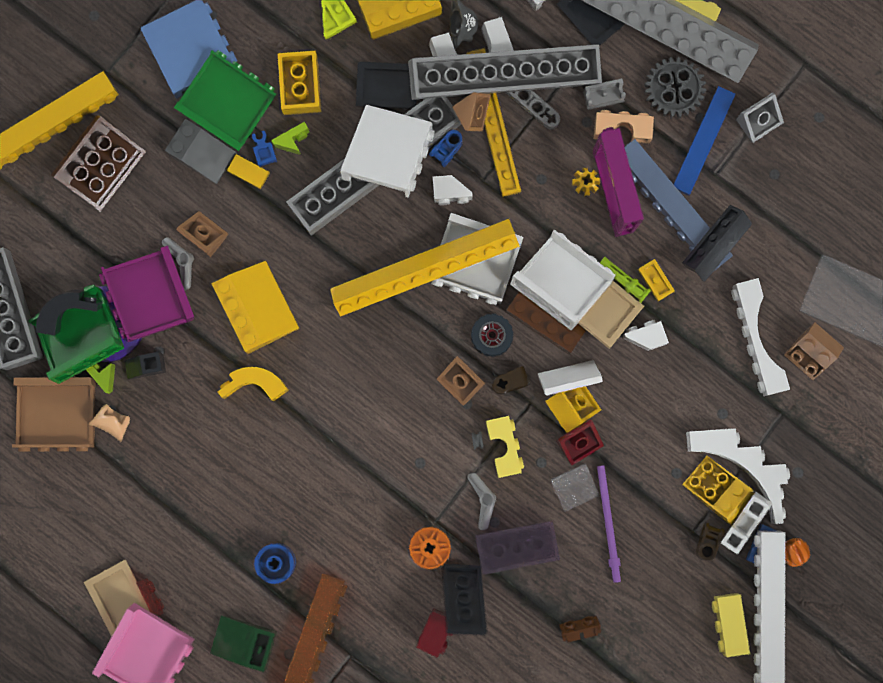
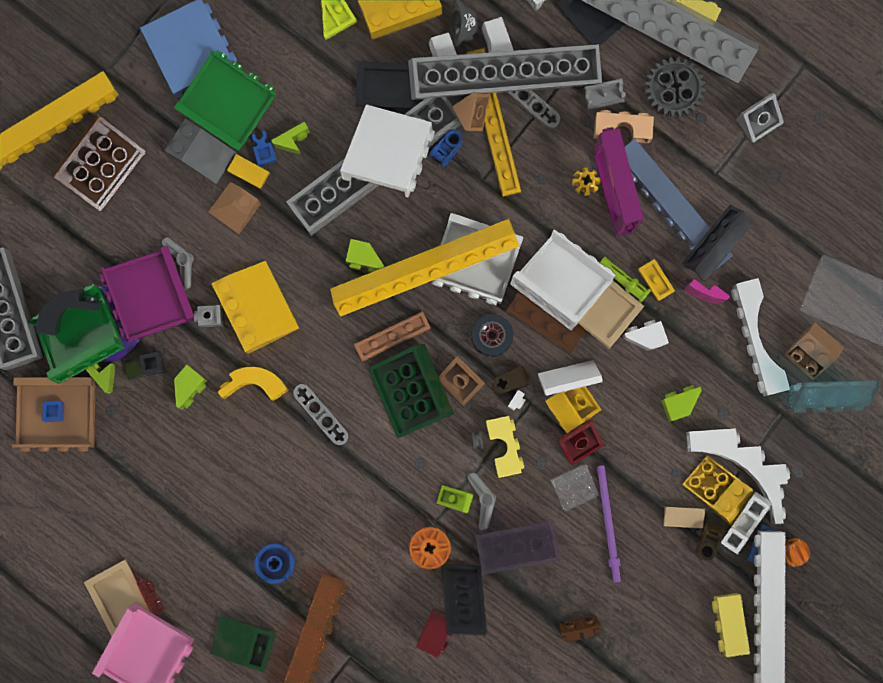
(53, 411): none -> blue plate
(111, 422): light nougat hair -> none
(187, 384): none -> lime slope
(203, 233): medium nougat slope -> none
(215, 319): none -> light grey brick
(234, 207): none -> medium nougat slope
(299, 82): yellow brick -> none
(323, 412): none -> light grey beam
(363, 255): none -> lime slope
(392, 336): none -> nougat tile
(411, 390): none -> dark green slope
(450, 189): white slope -> none
(454, 499): none -> lime slope
(517, 401): none -> white plate
(682, 404): none -> lime slope
(684, 517): none -> tan slope
(703, 140): blue tile -> none
(711, 295): none -> dark pink slope
(832, 395): none -> clear light blue slope

